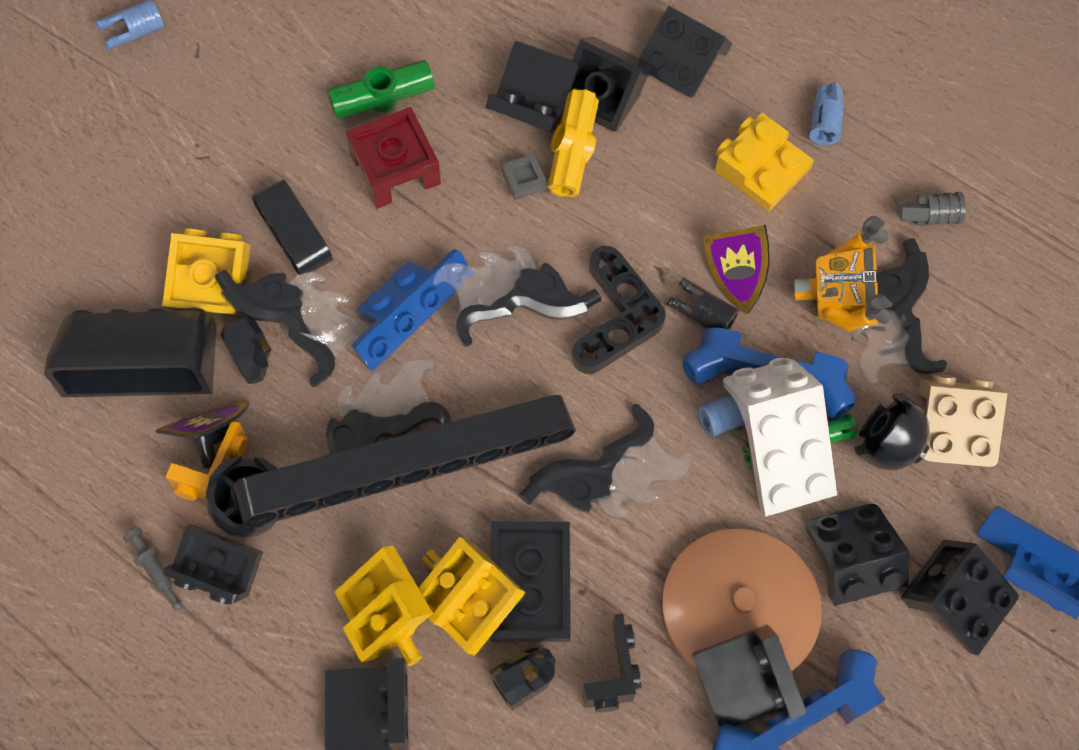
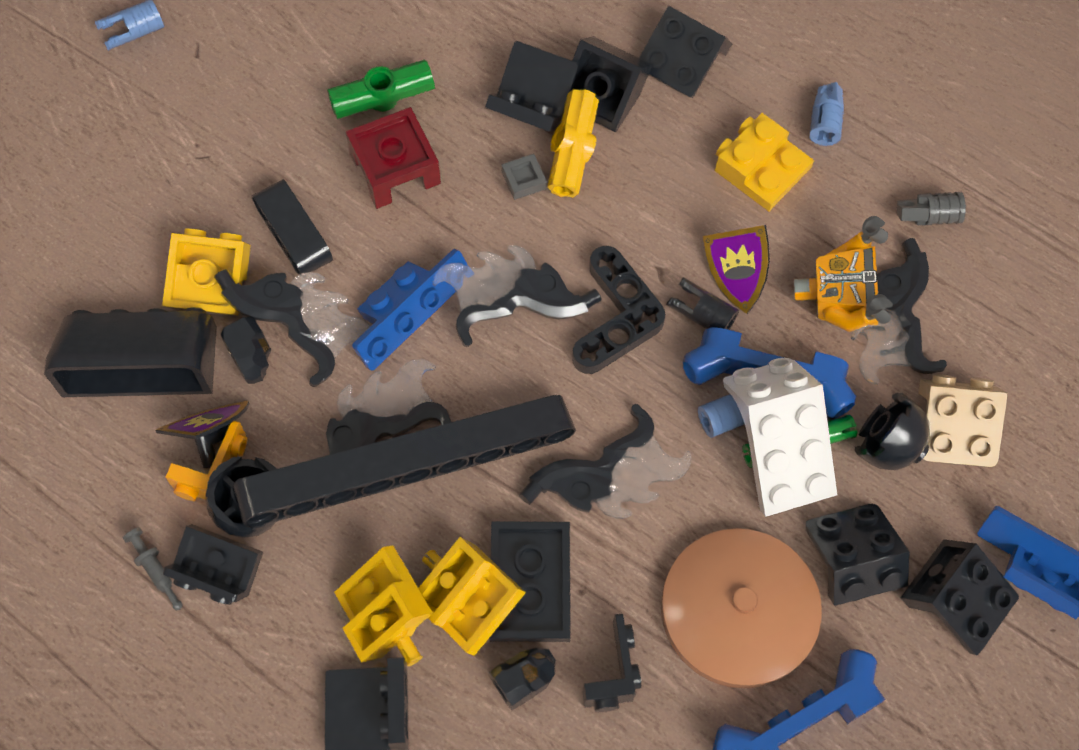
(748, 678): black bracket -> none

